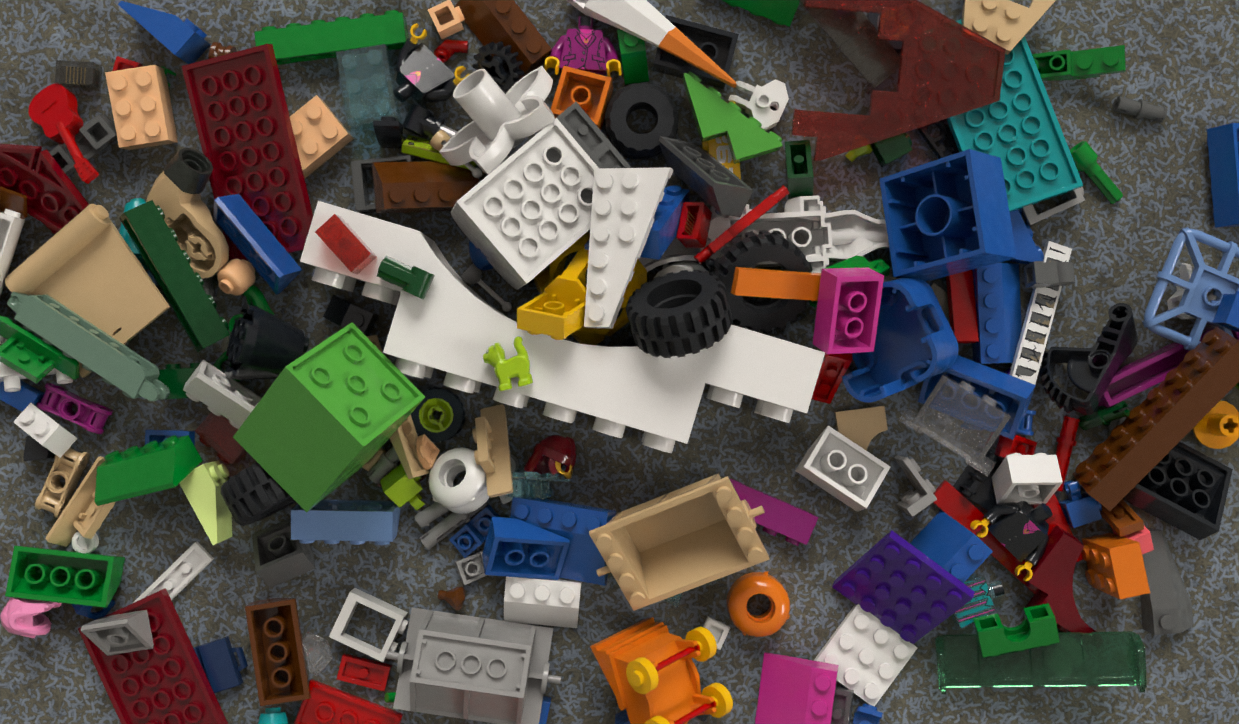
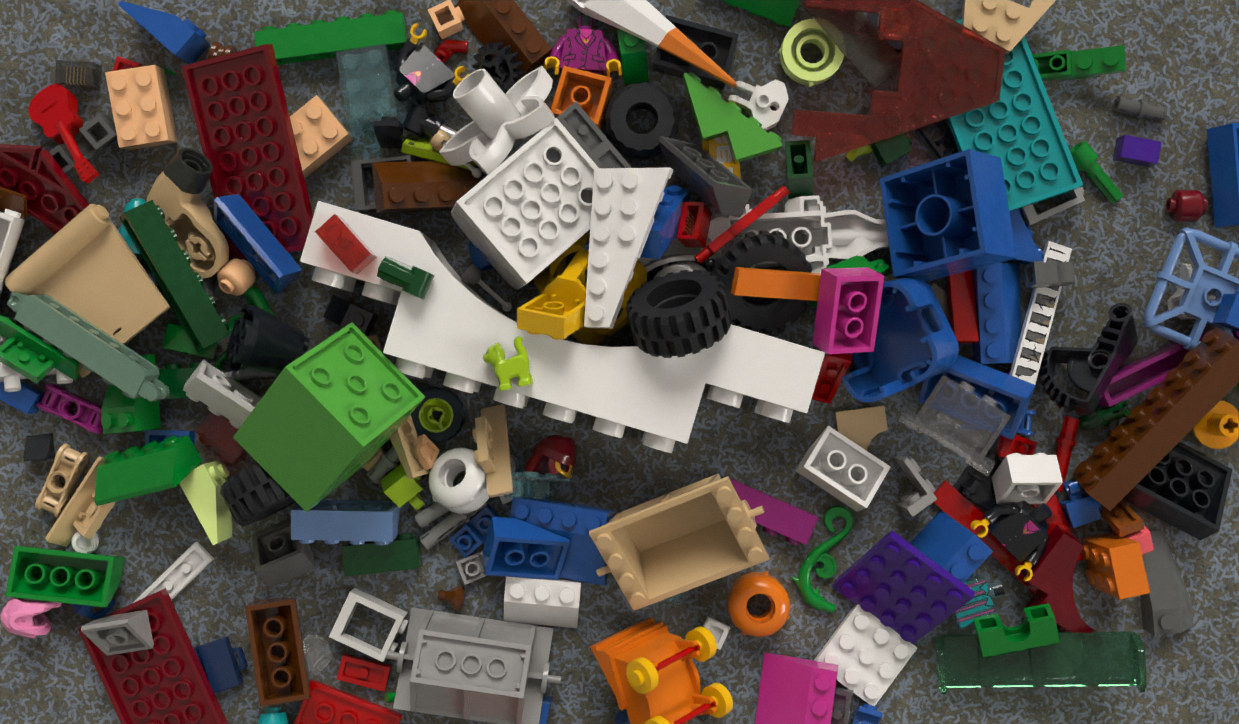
(45, 430): white brick -> none
(129, 414): none -> green slope
(178, 341): none -> green slope
(370, 558): none -> dark green brick
(796, 67): none -> yellowish green piece
(818, 554): none -> green plant
(1137, 150): none -> dark purple piece
(1186, 205): none -> dark red head

